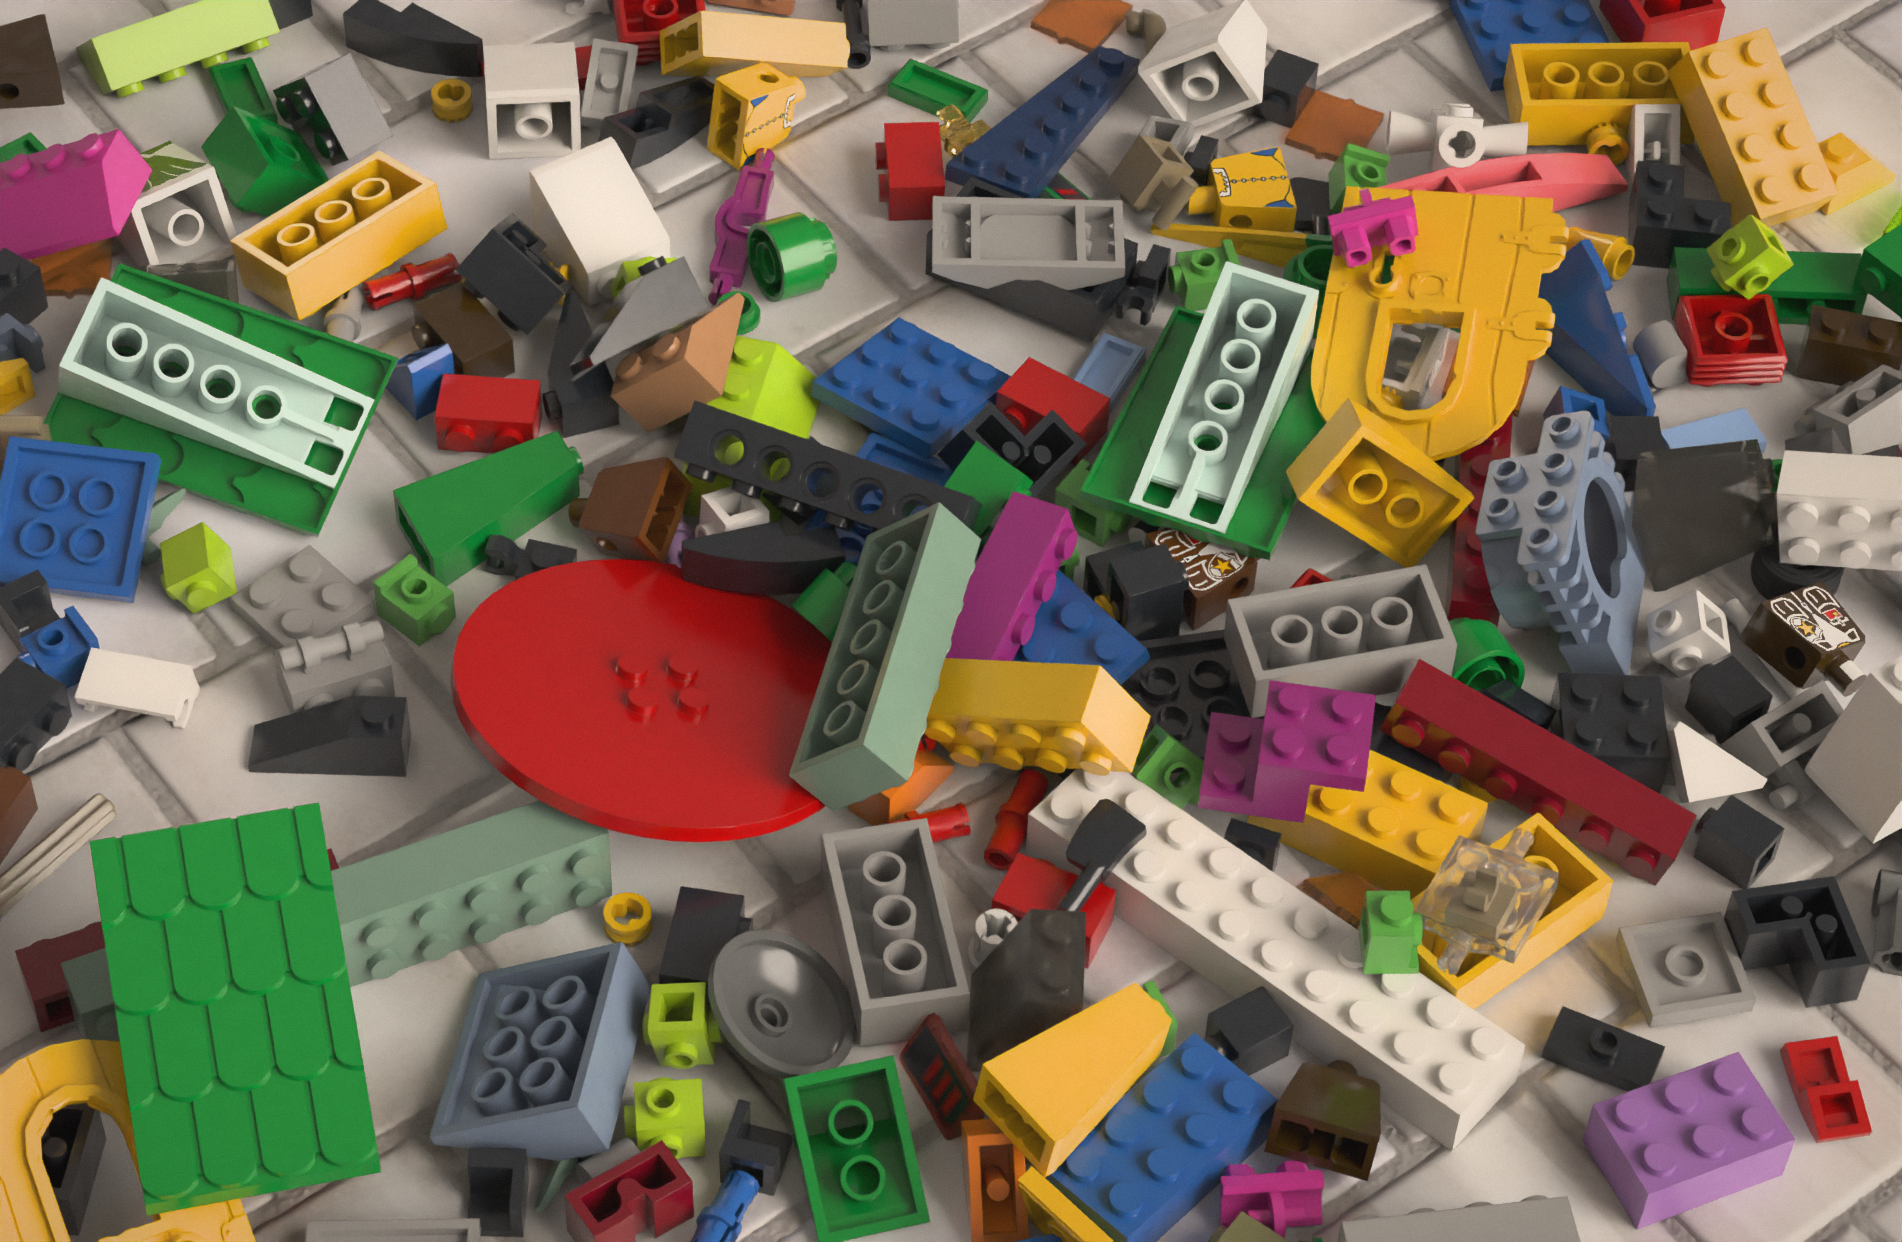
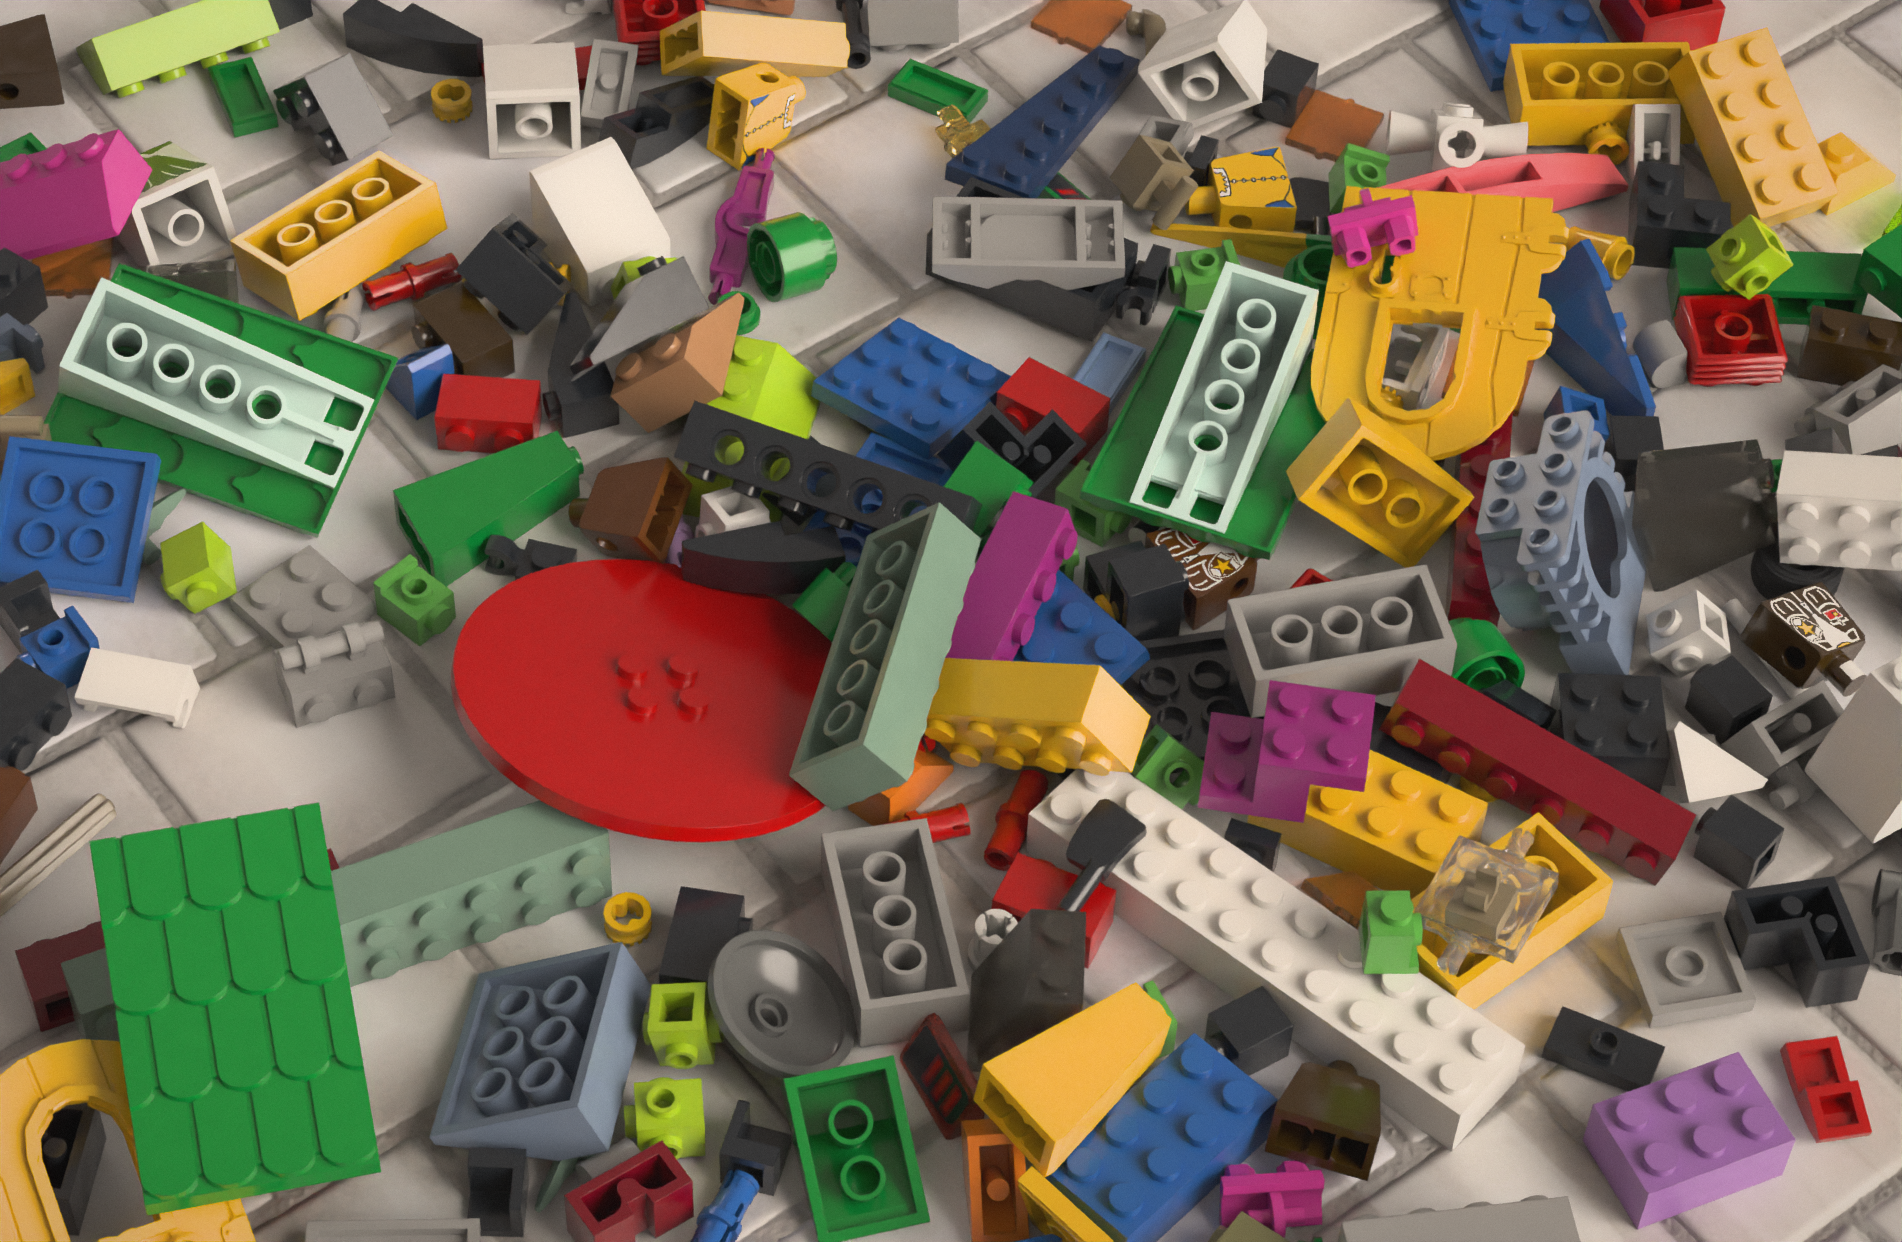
(261, 162): green slope -> none
(336, 739): black slope -> none
(912, 169): red brick -> none
(1721, 428): light blue tile -> none

